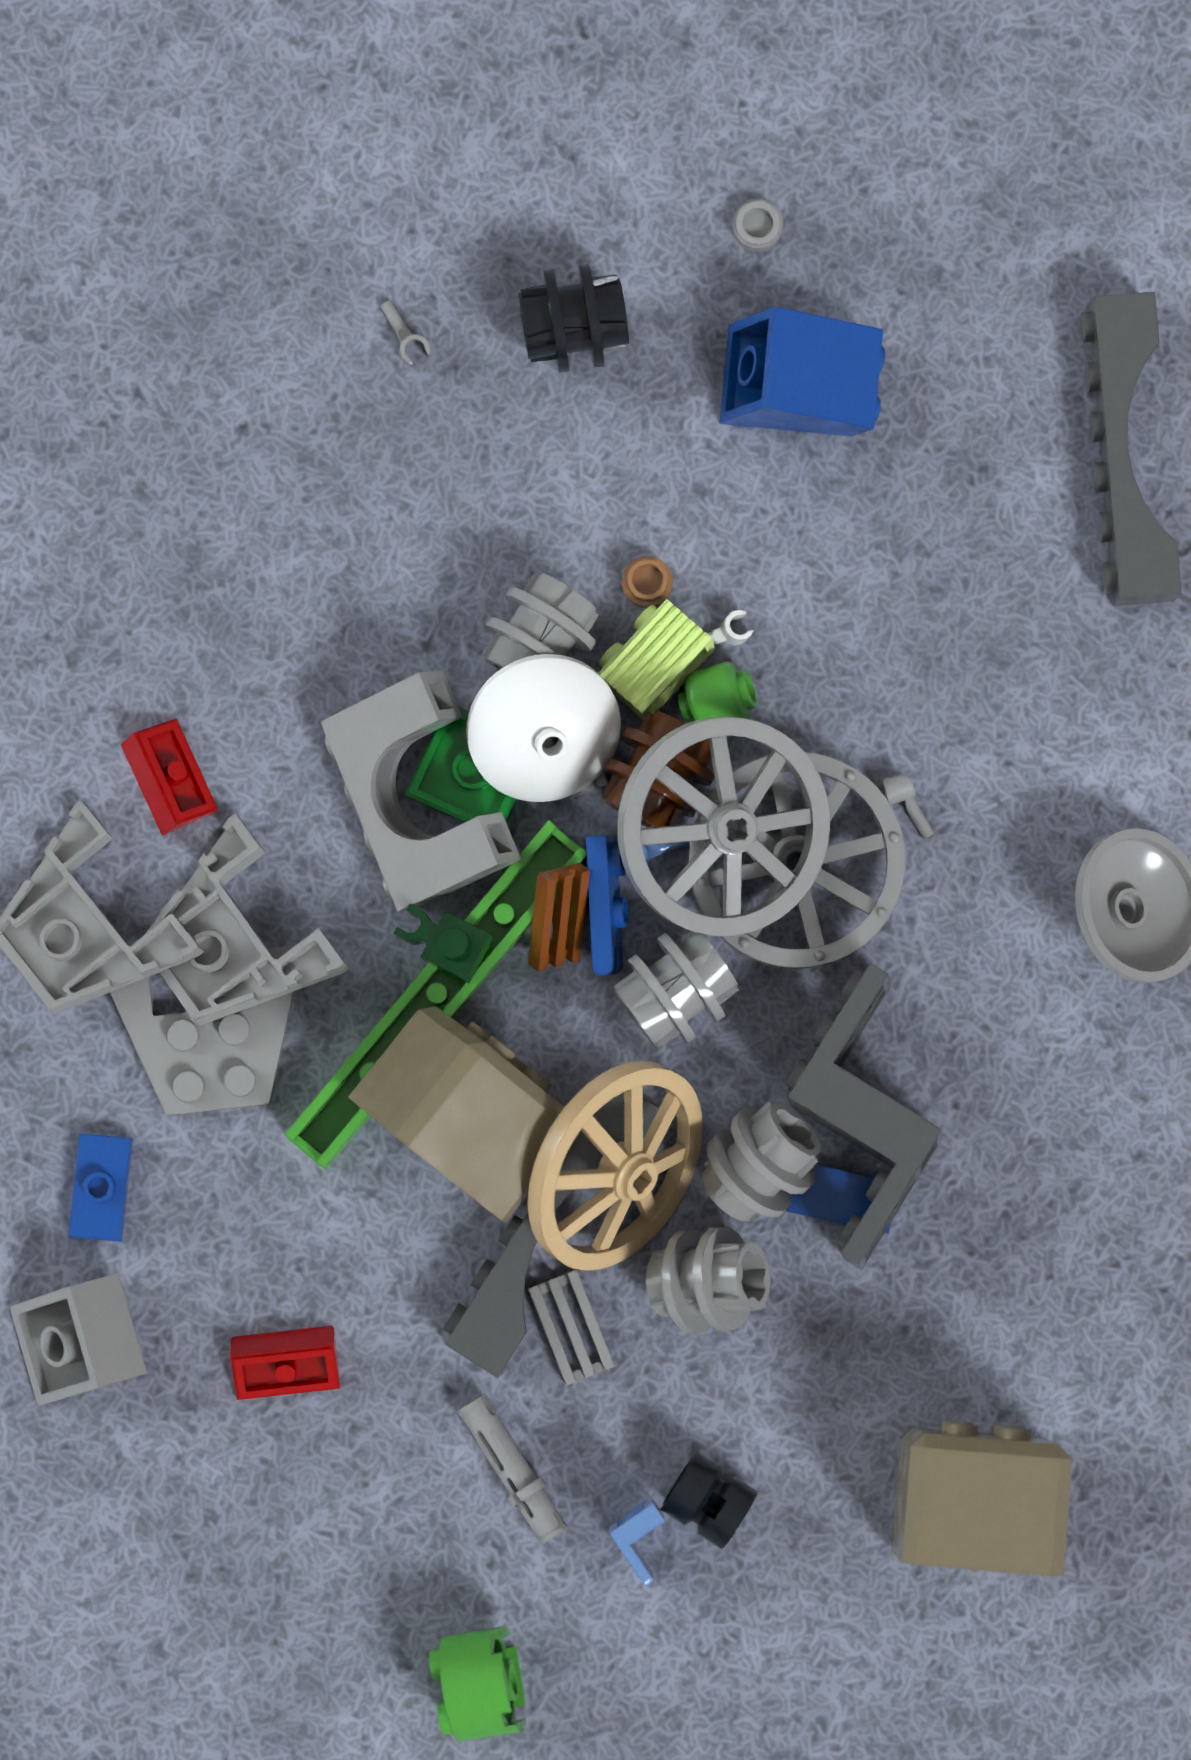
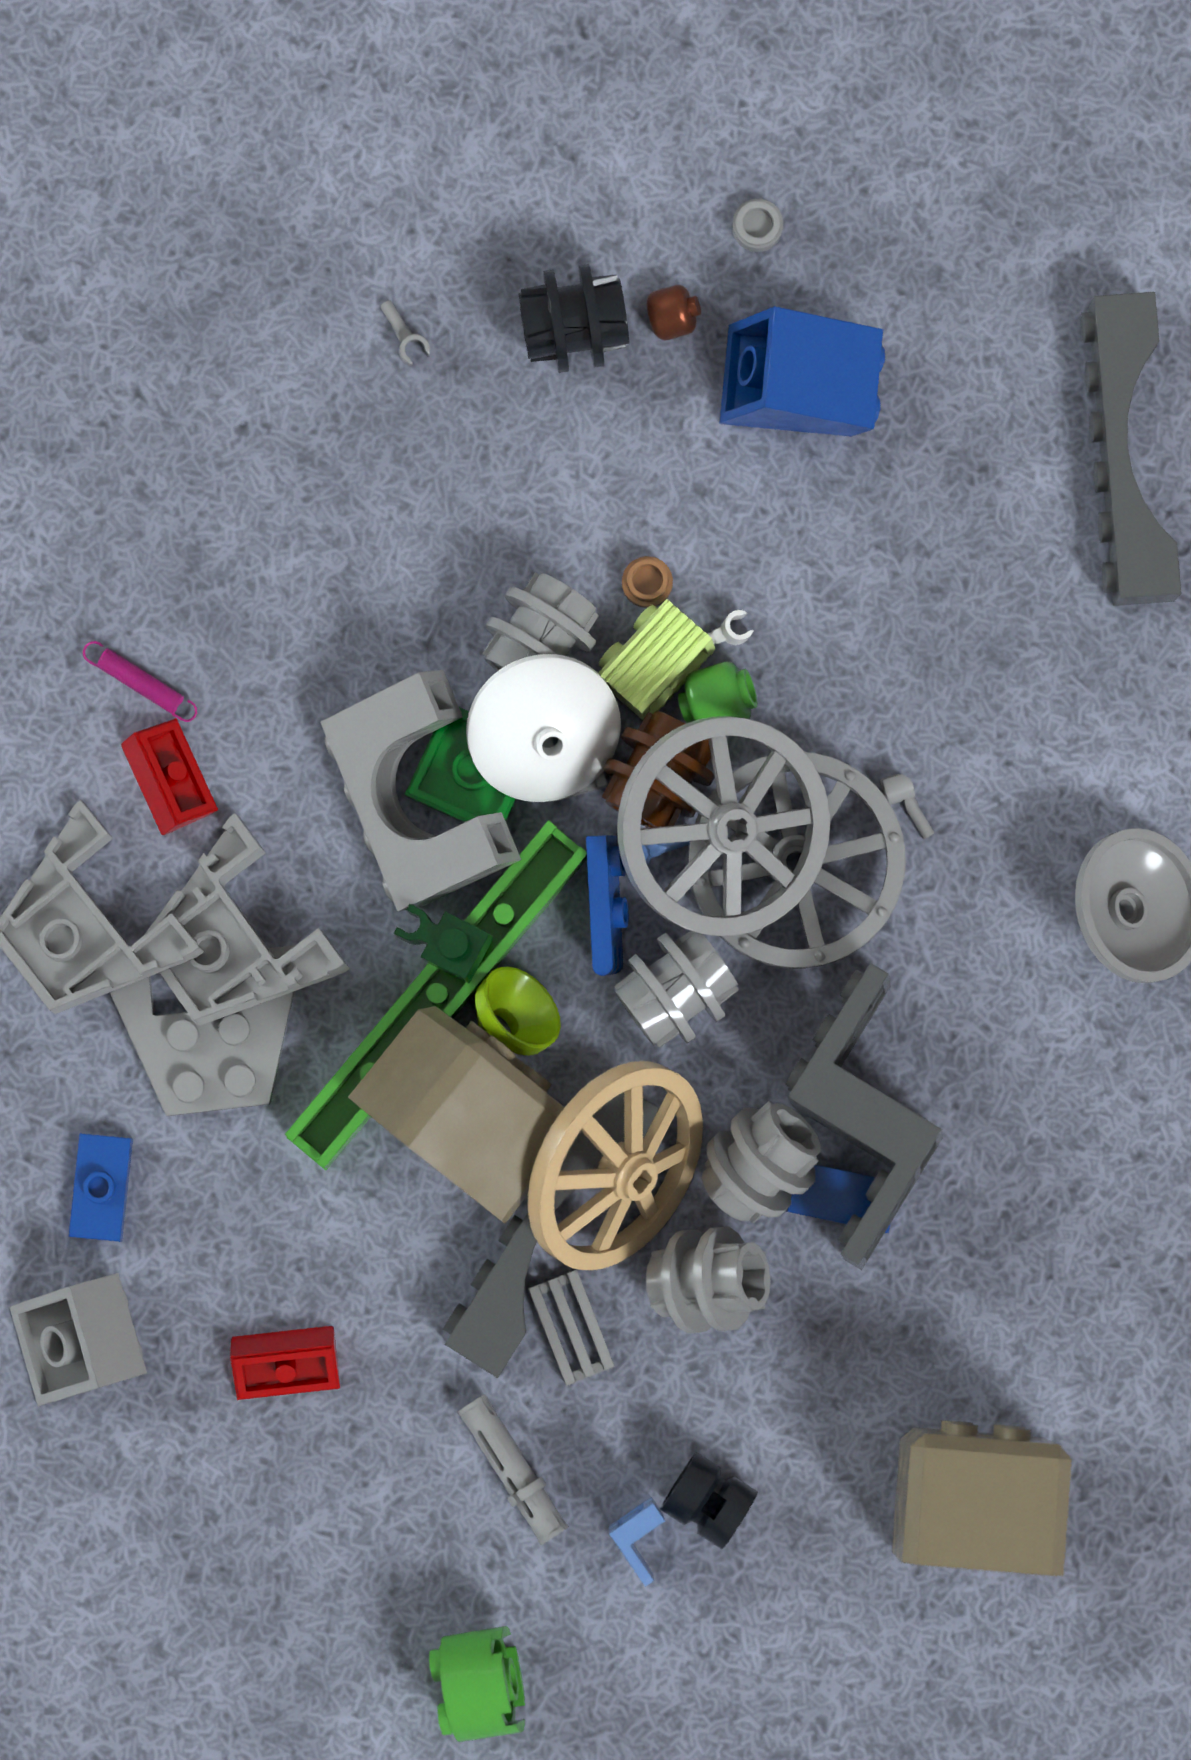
(139, 681): none -> dark pink piece
(524, 1007): none -> lime piece
(566, 916): dark orange tile -> none
(672, 312): none -> copper piece

